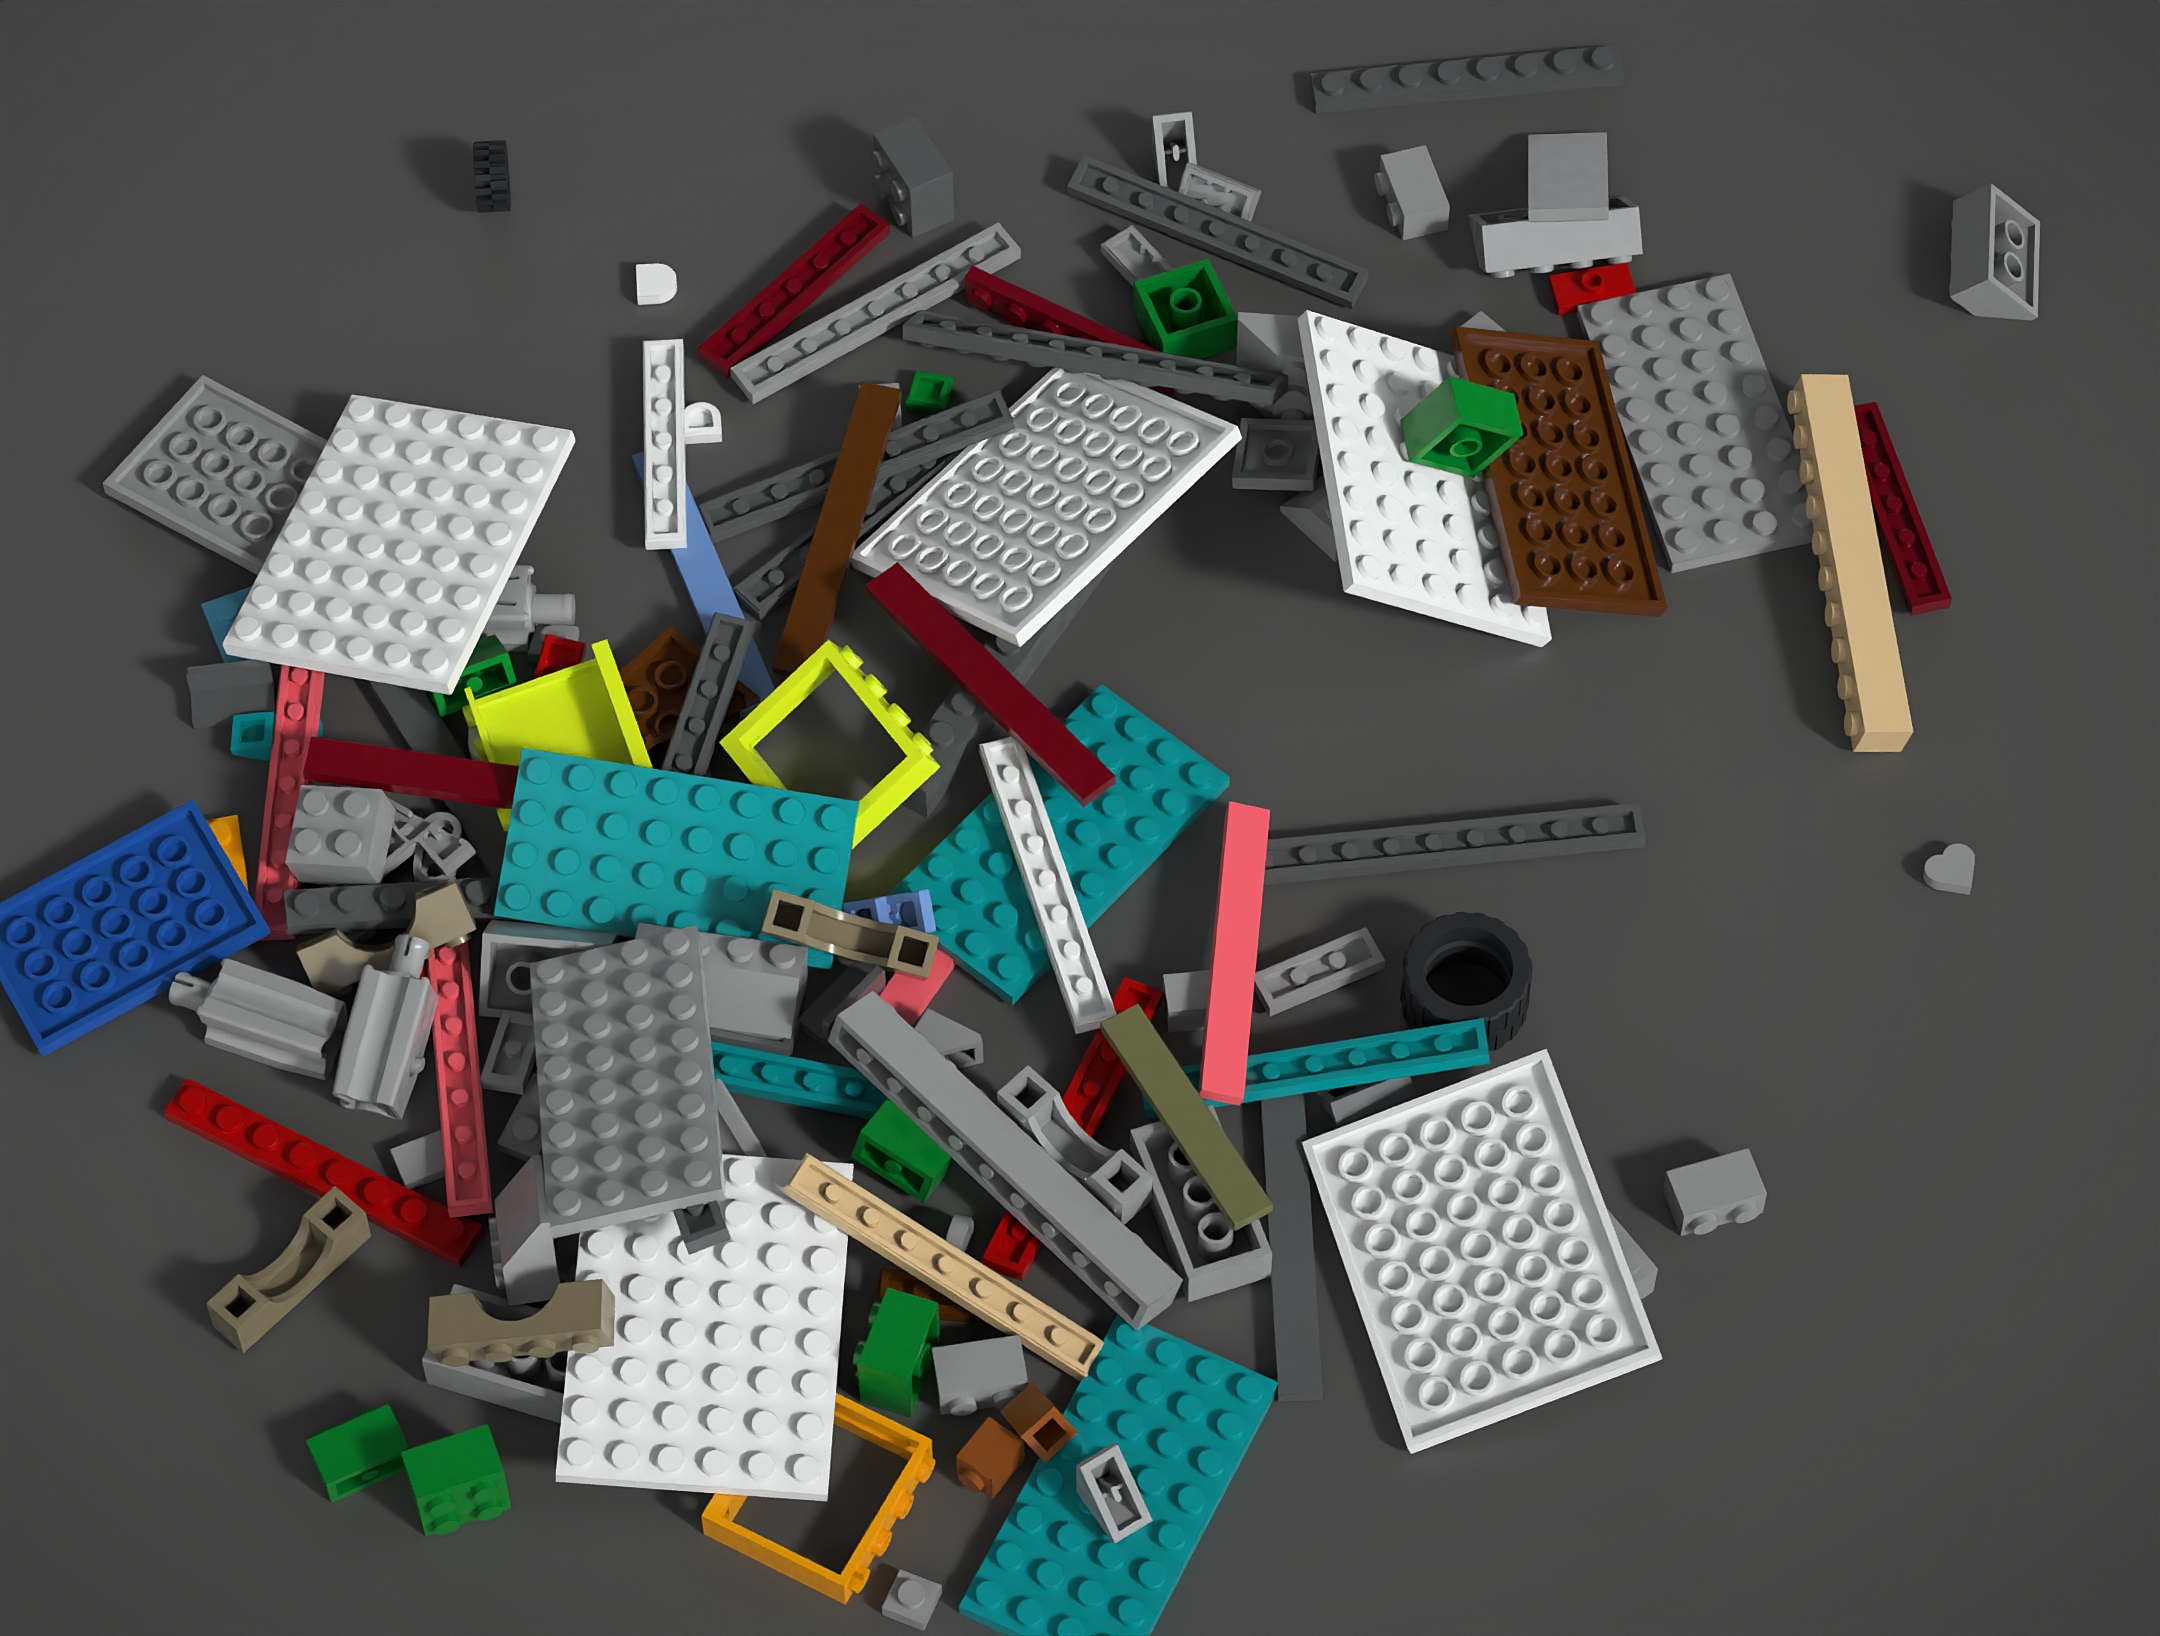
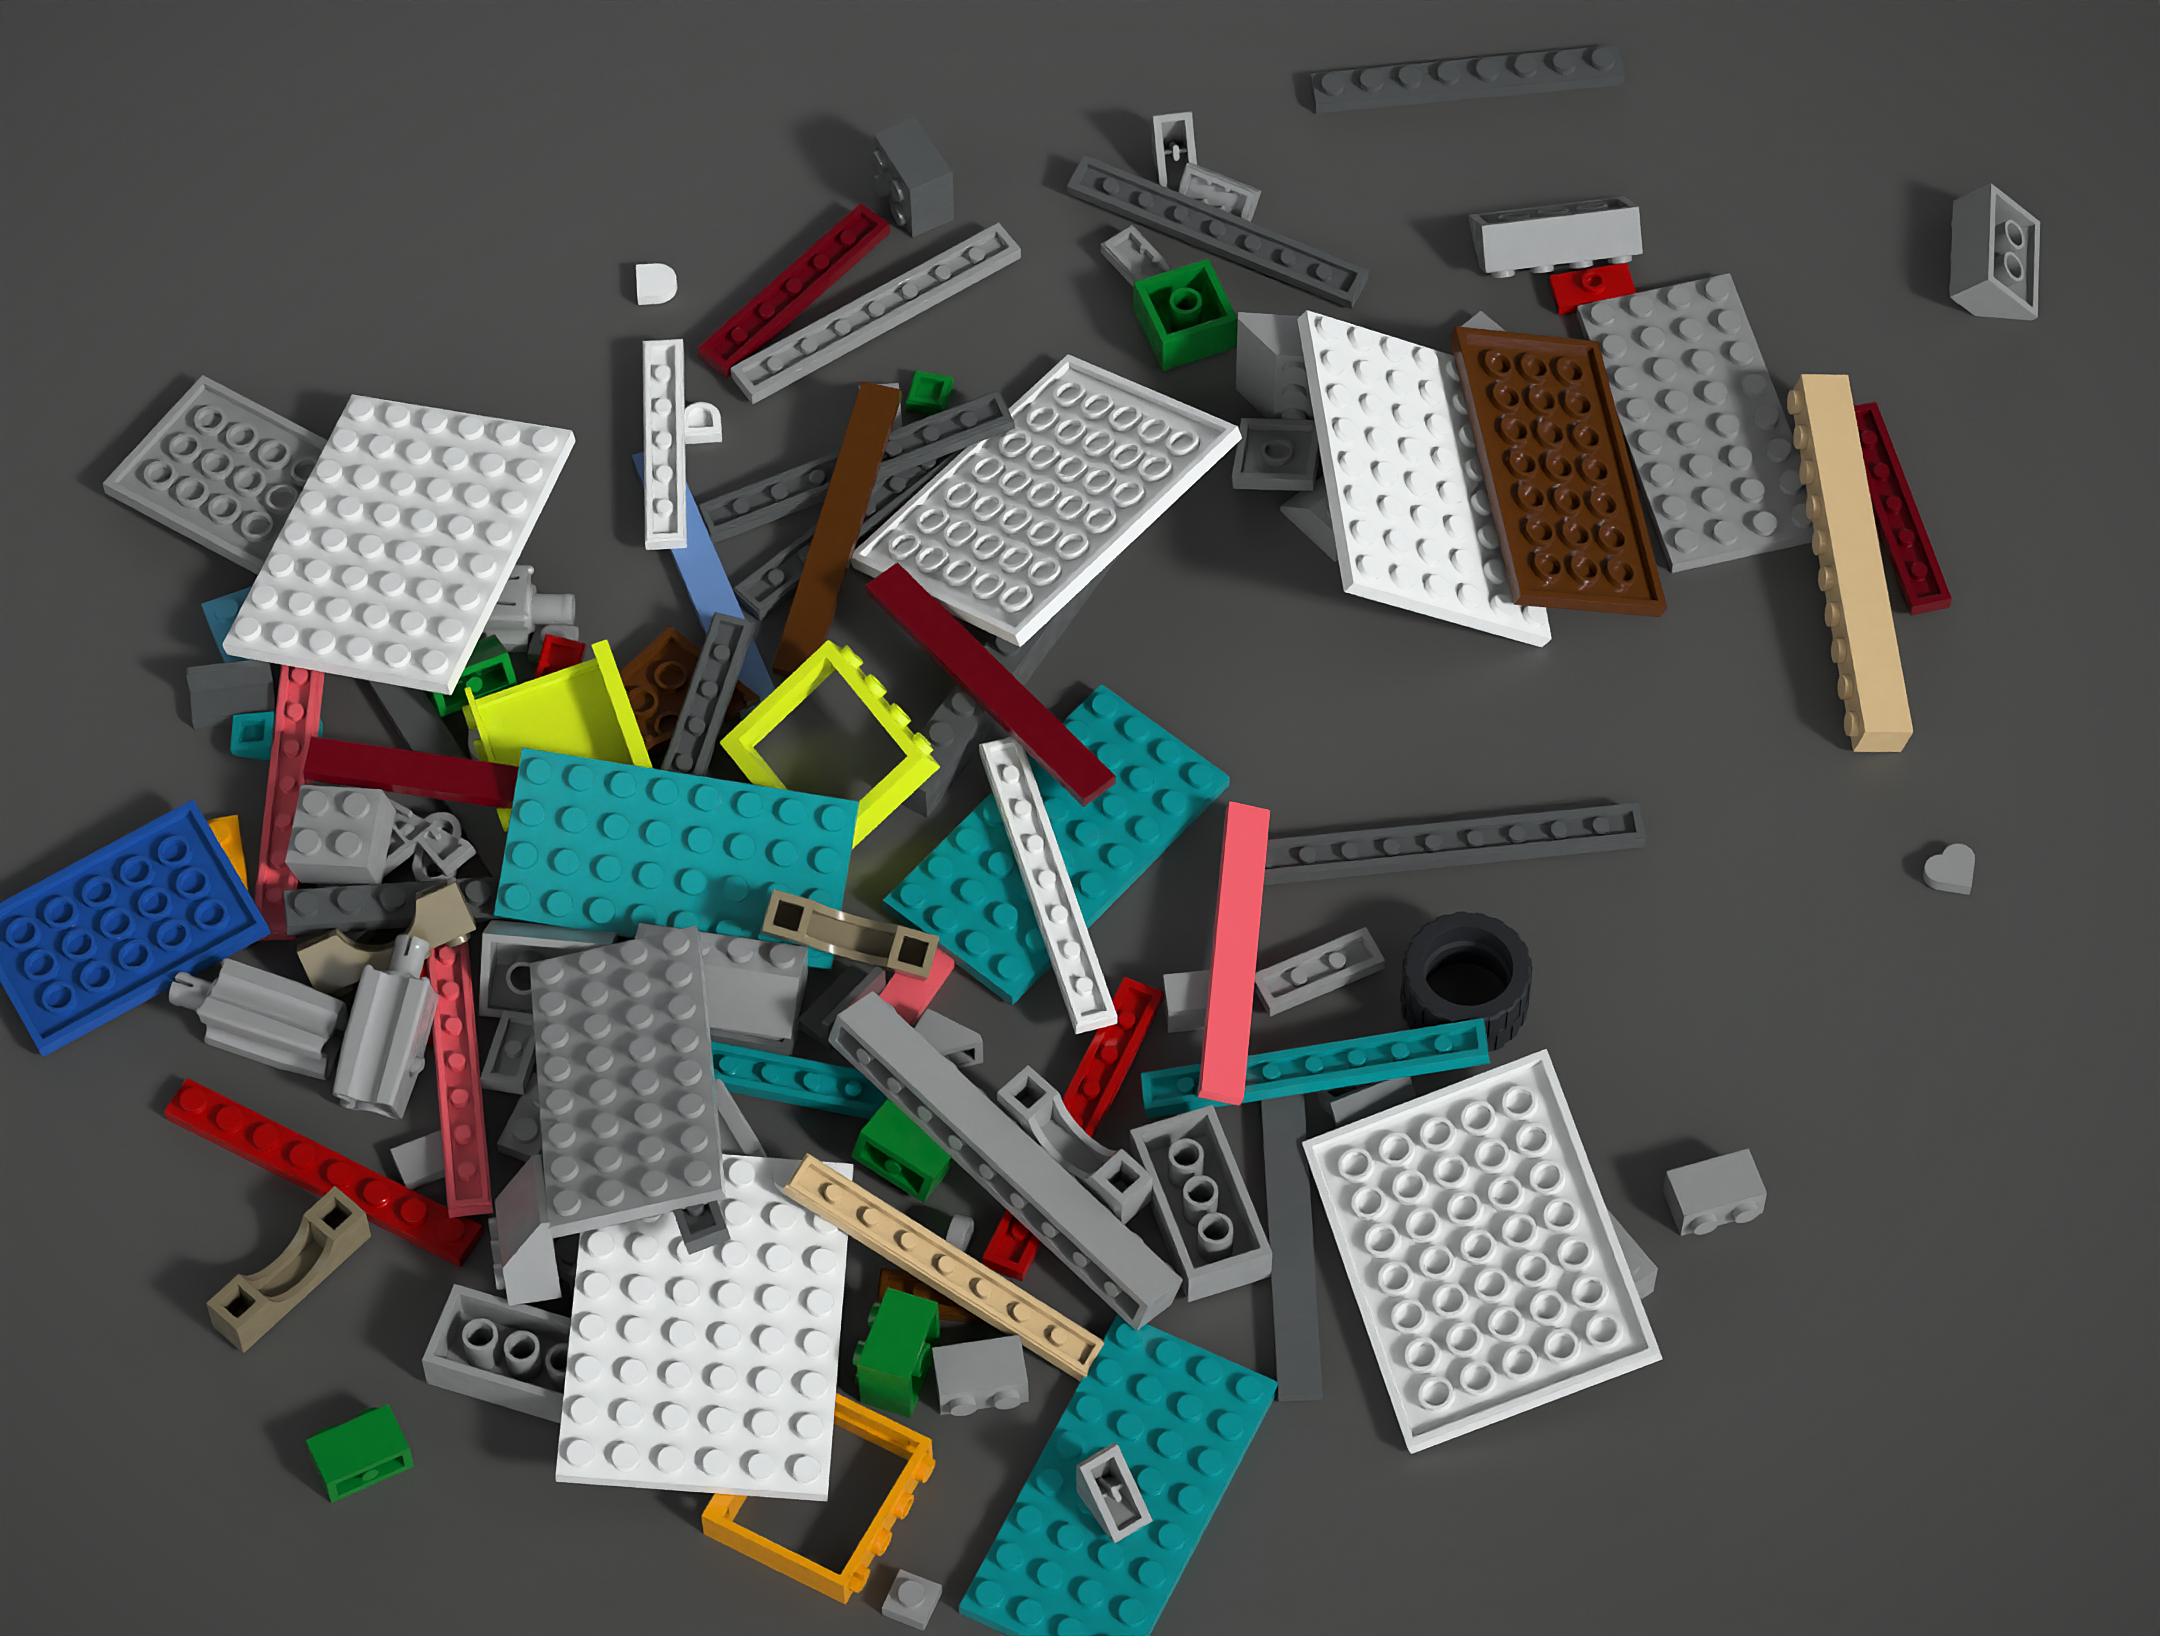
(456, 1480): green brick -> none
(491, 176): black tyre -> none
(574, 1319): dark tan arch -> none
(902, 909): medium blue slope -> none
(990, 1458): dark orange brick -> none
(1036, 313): dark red plate -> none
(1038, 1422): dark orange brick -> none
(1096, 357): dark grey plate -> none
(1186, 1117): olive tile -> none
(1412, 193): light grey brick -> none
(1461, 427): green brick -> none
(1568, 177): light grey tile -> none

